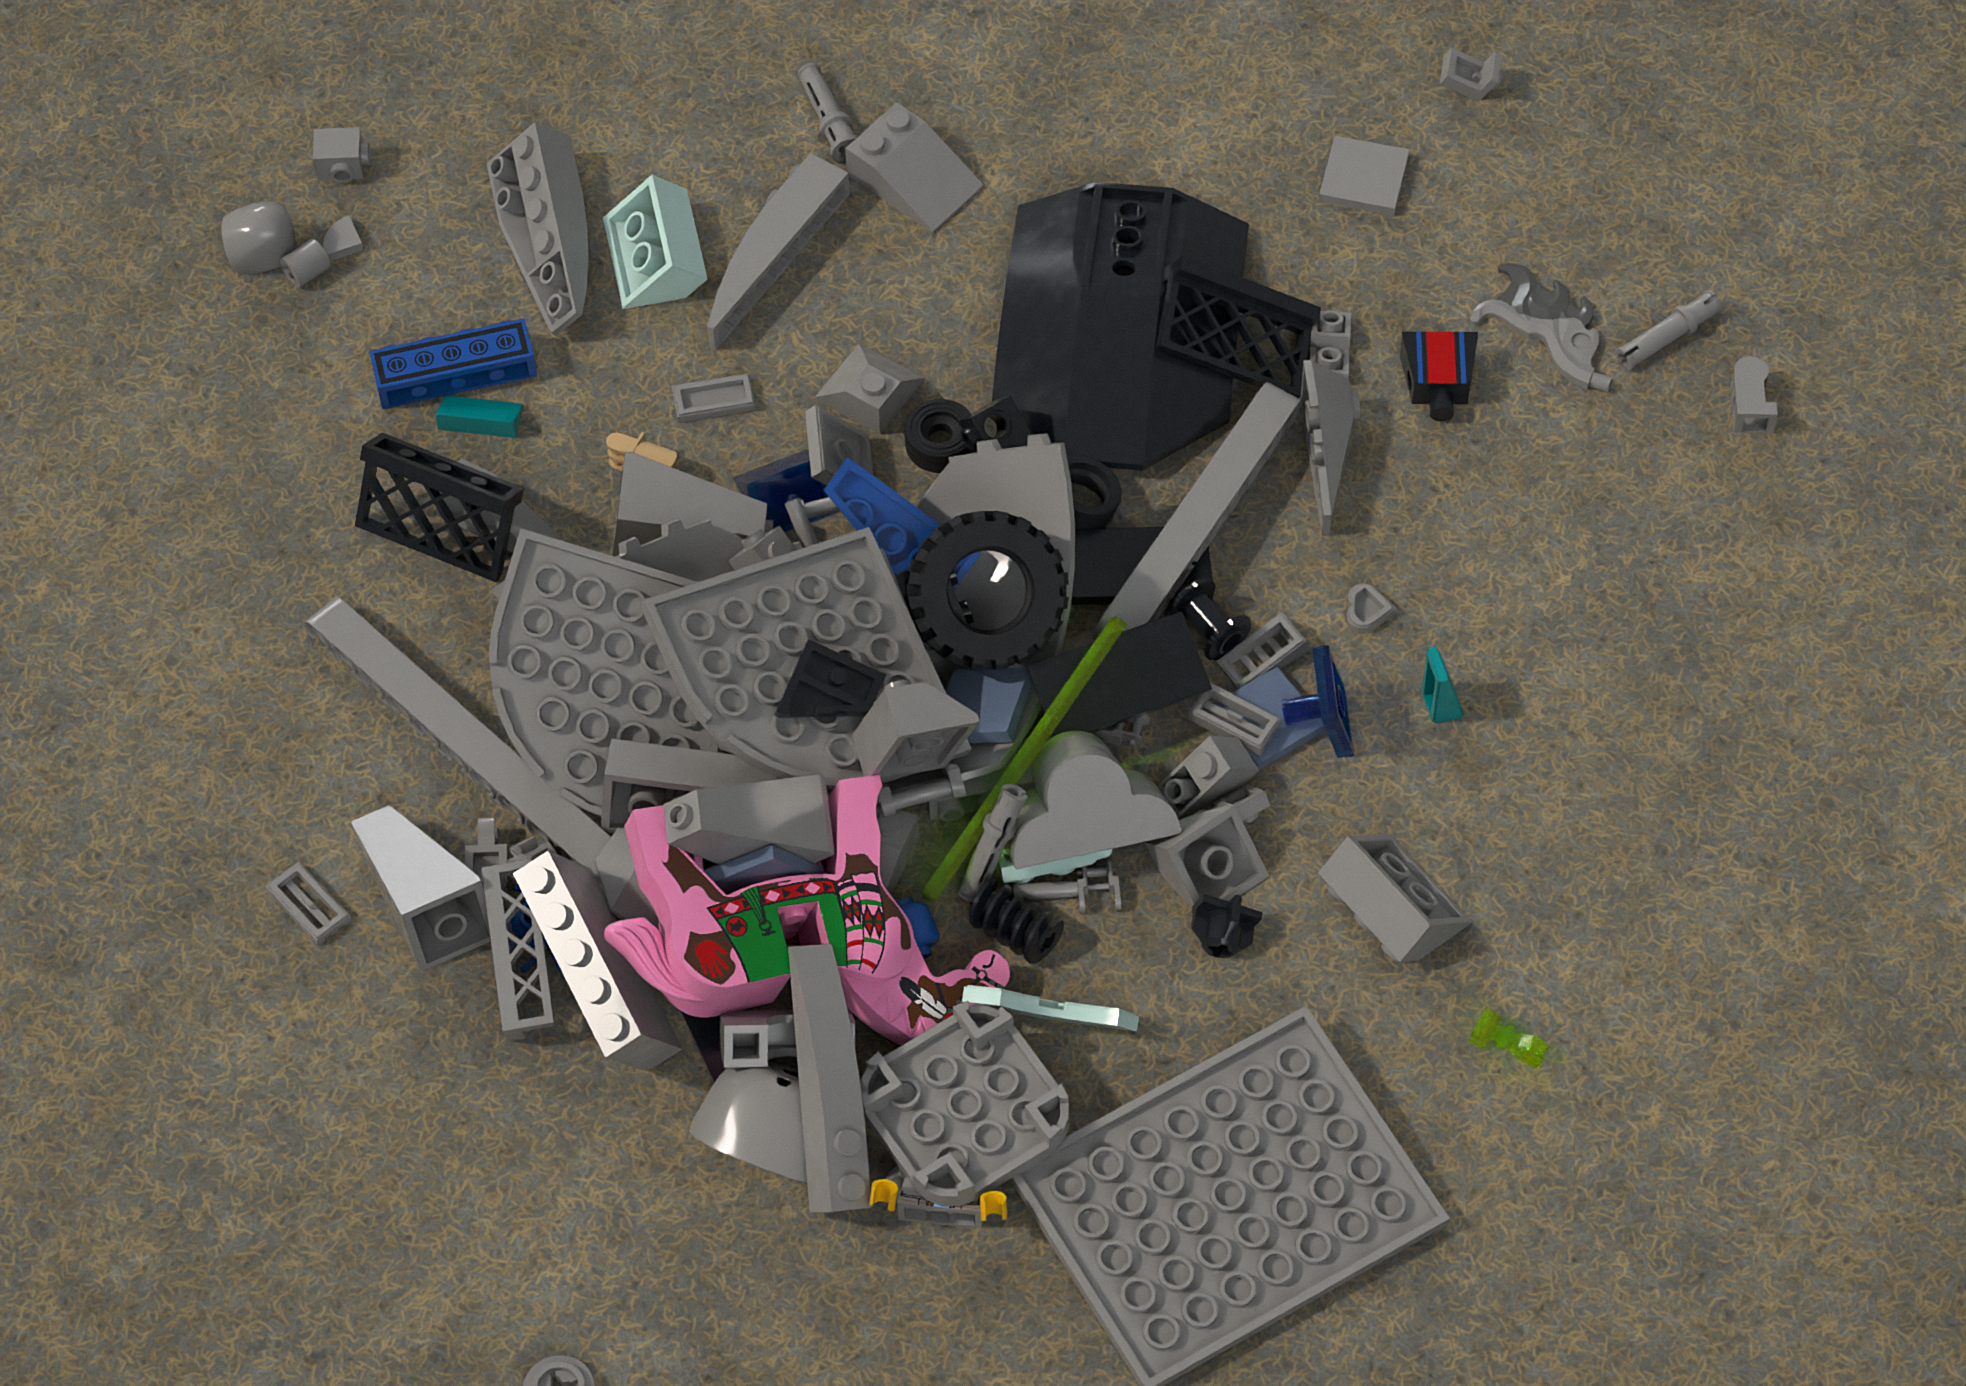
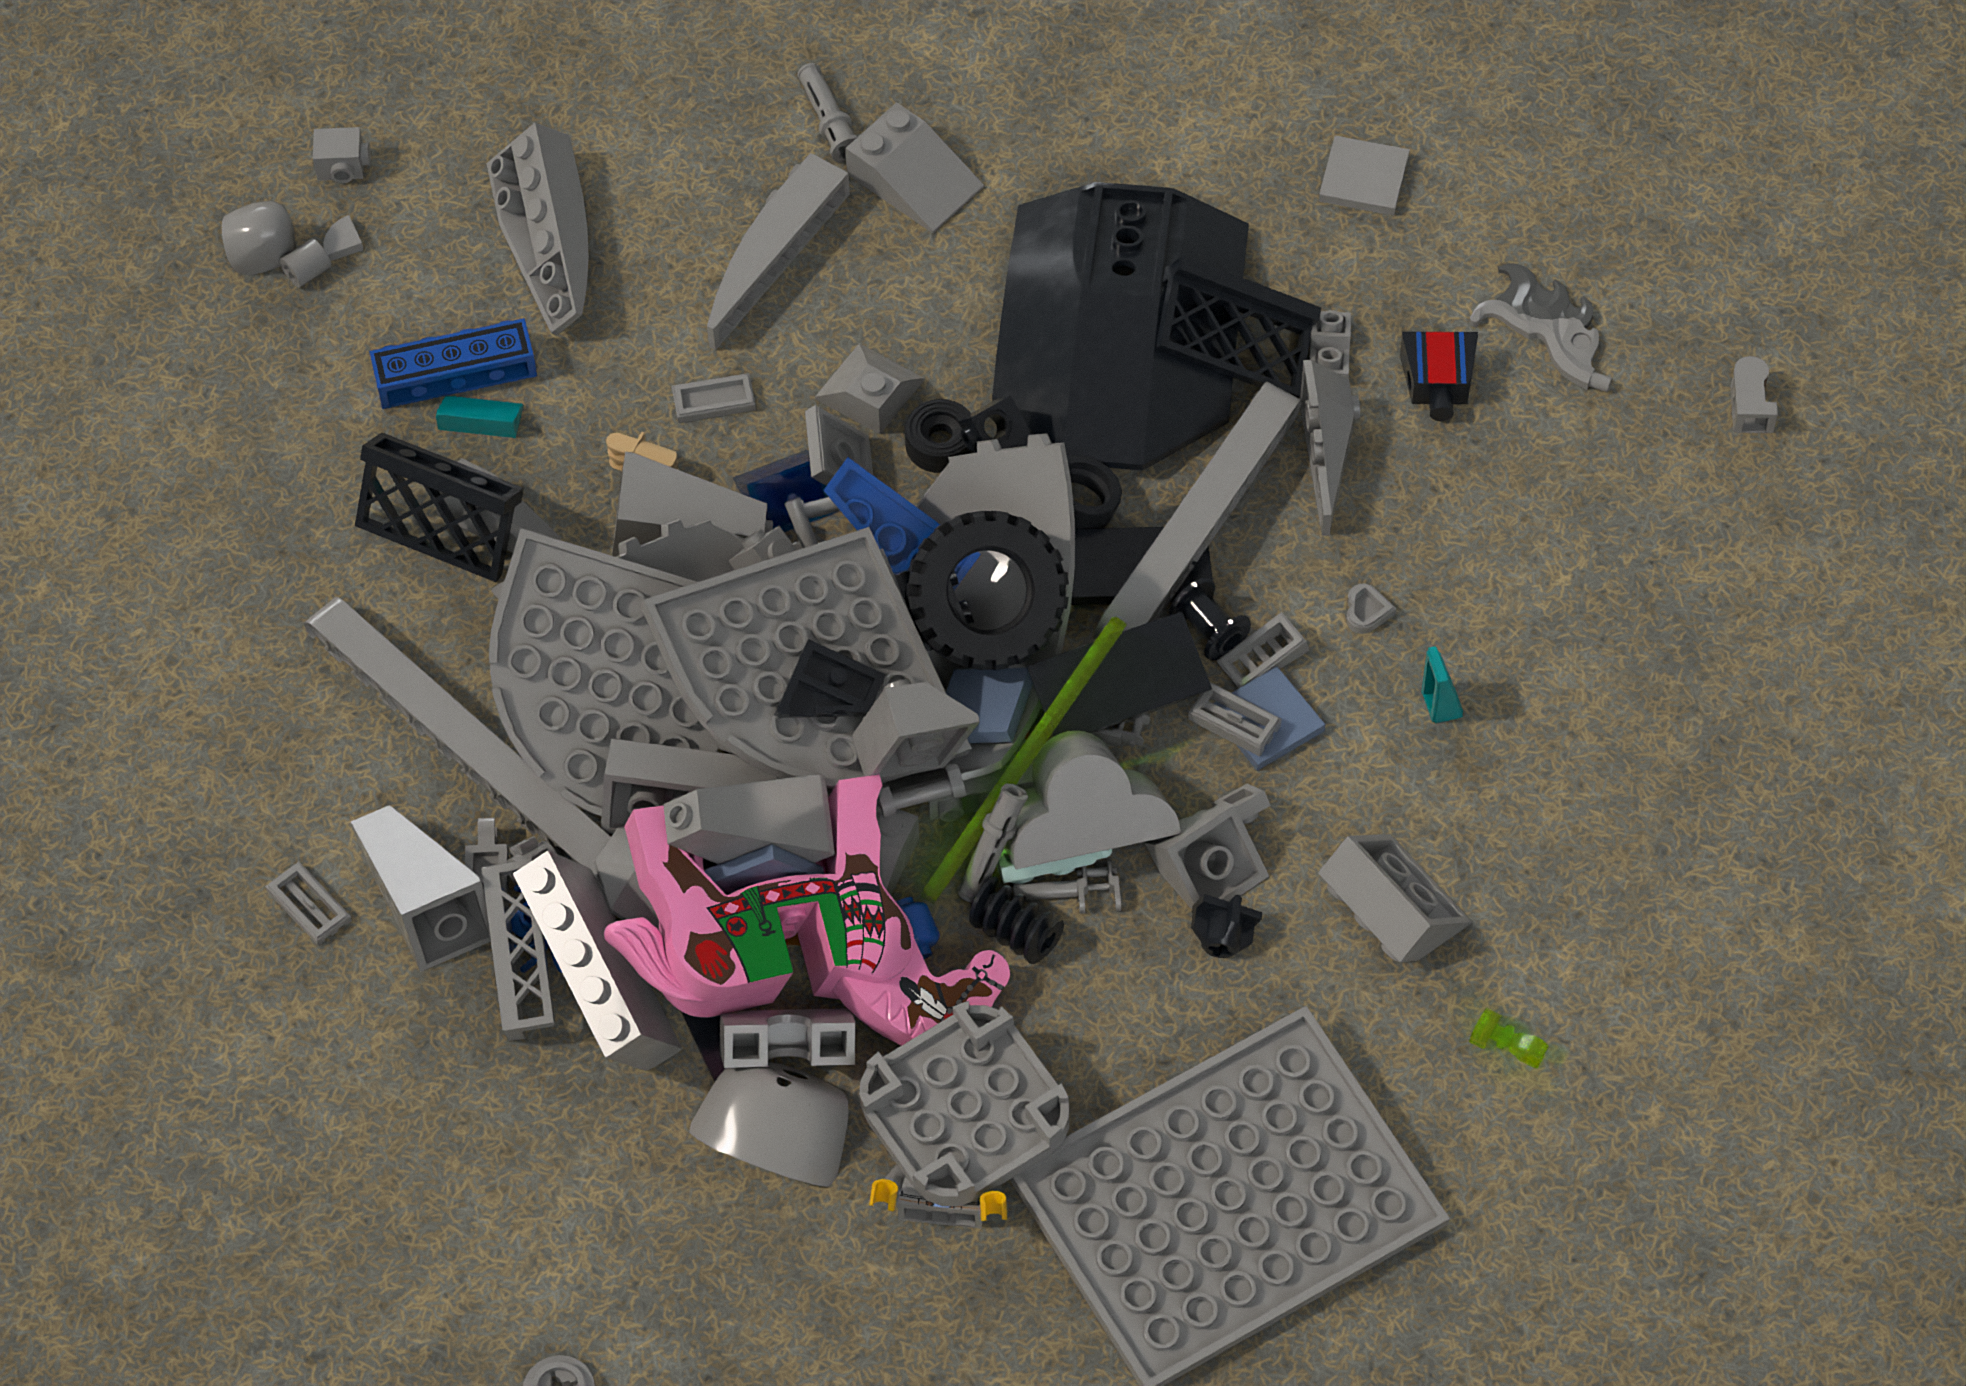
(654, 244): light aqua slope -> none
(828, 1084): light grey slope -> none
(1048, 1009): light aqua tile -> none
(1208, 774): light grey slope -> none
(1328, 703): clear blue tile -> none
(1469, 75): light grey bracket -> none
(1680, 322): light grey pin -> none

